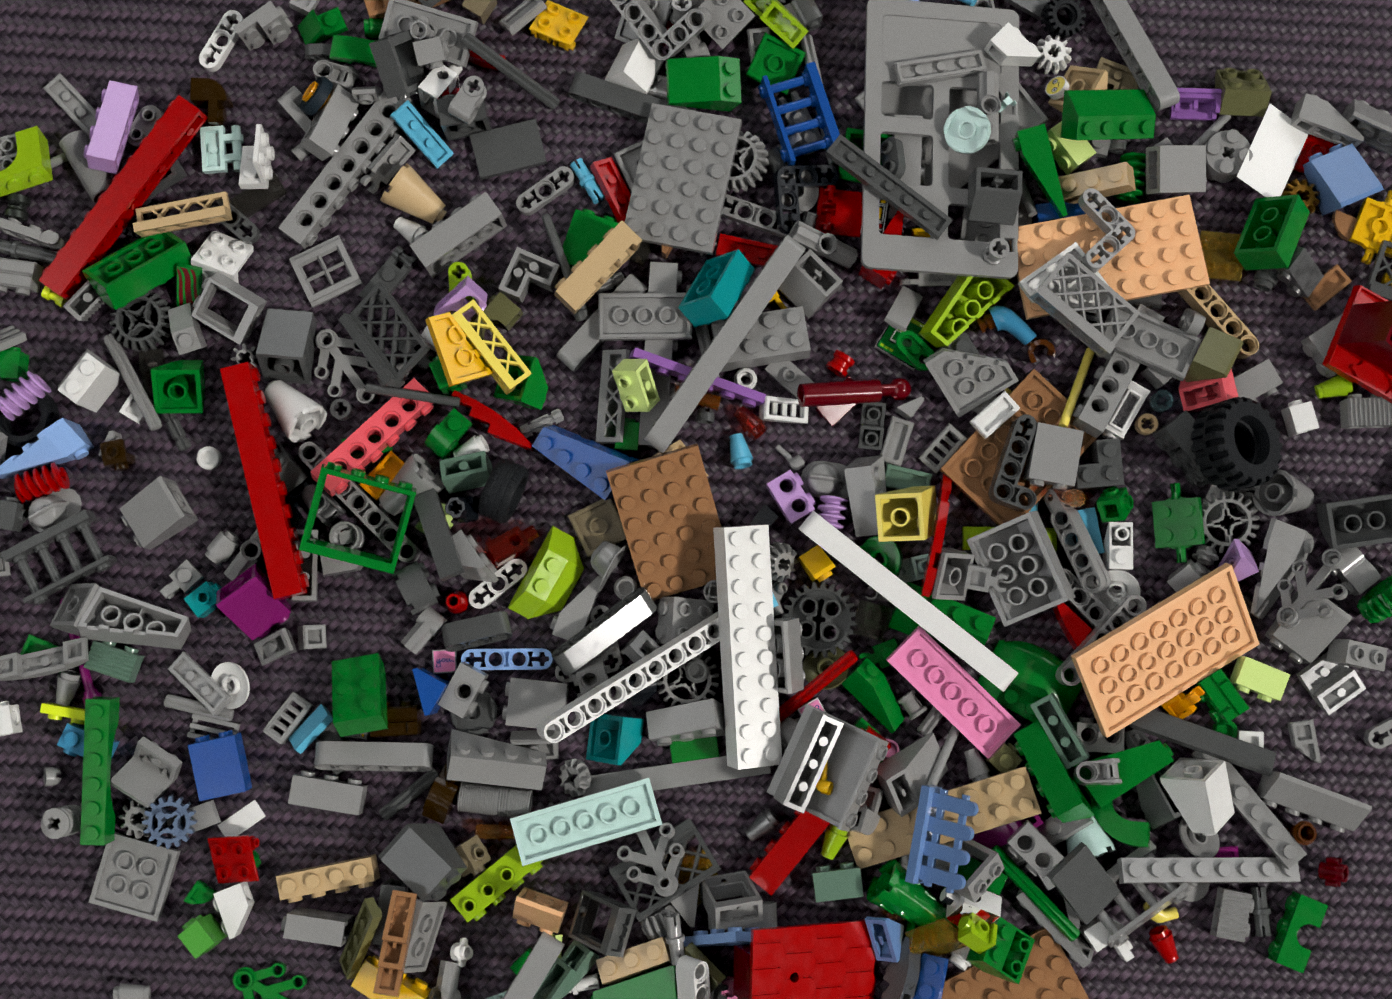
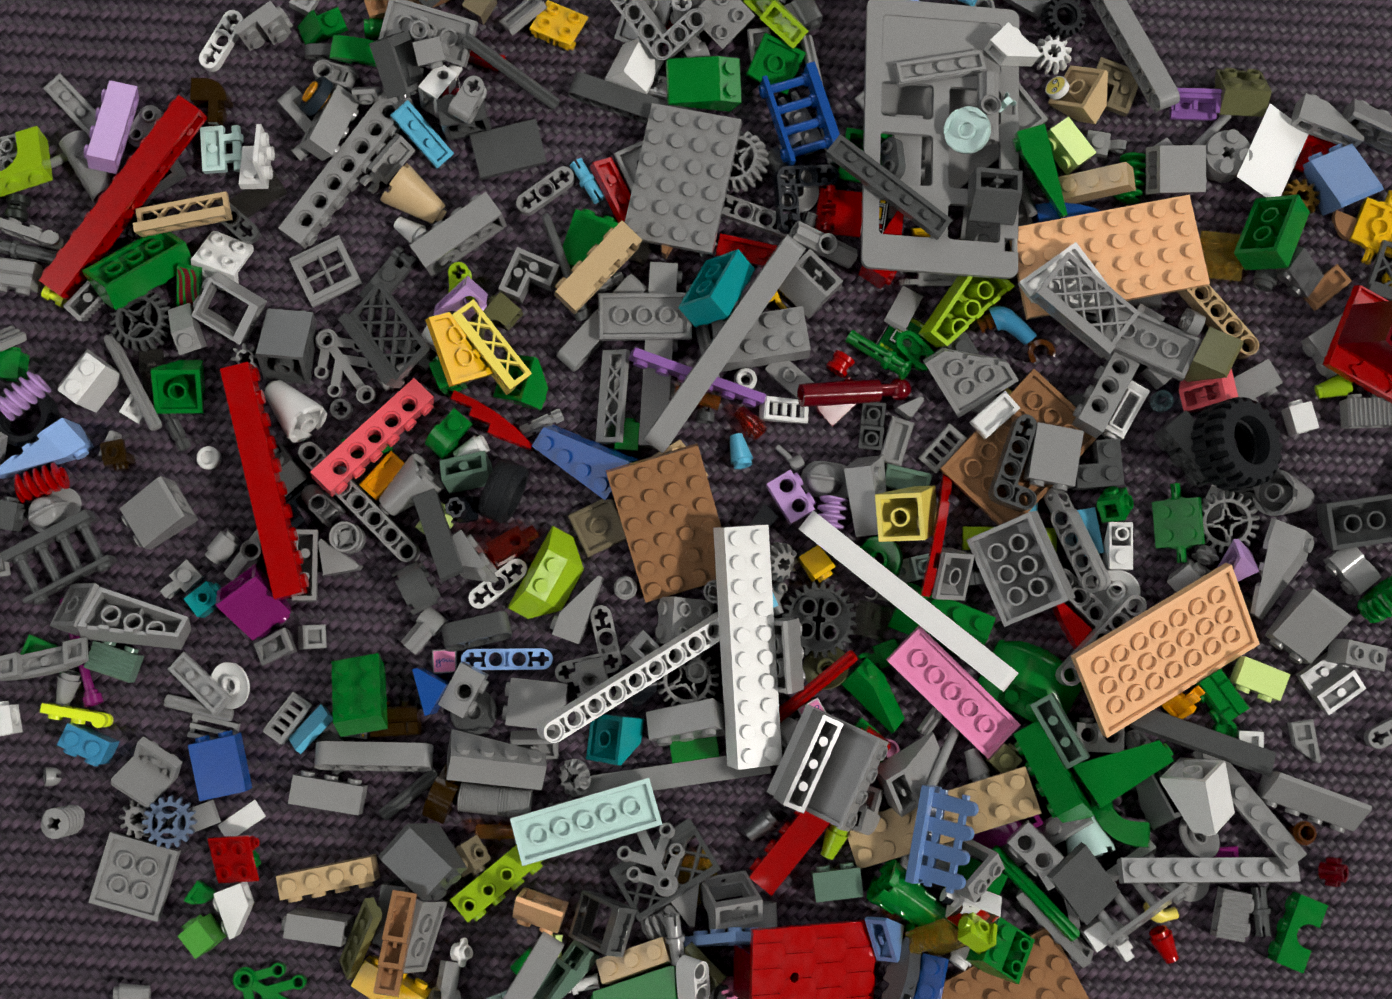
(99, 736): green arch -> none
(347, 554): green window -> none
(413, 395): dark grey bar -> none
(462, 603): red cone -> none
(604, 631): beam -> none
(606, 559): light grey piece -> none
(636, 385): yellowish green brick -> none
(823, 785): yellow hand -> none
(889, 359): none -> green pin
(912, 704): light grey bush -> none
(981, 578): light grey plate -> none
(997, 245): light grey bush -> none
(1074, 498): clear orange axle -> none
(1076, 388): light yellow bar -> none
(1102, 772): light grey piece -> none
(1107, 115): green slope -> none
(1111, 229): light grey beam -> none
(1154, 423): tan bush -> none
(1309, 592): light grey plant -> none

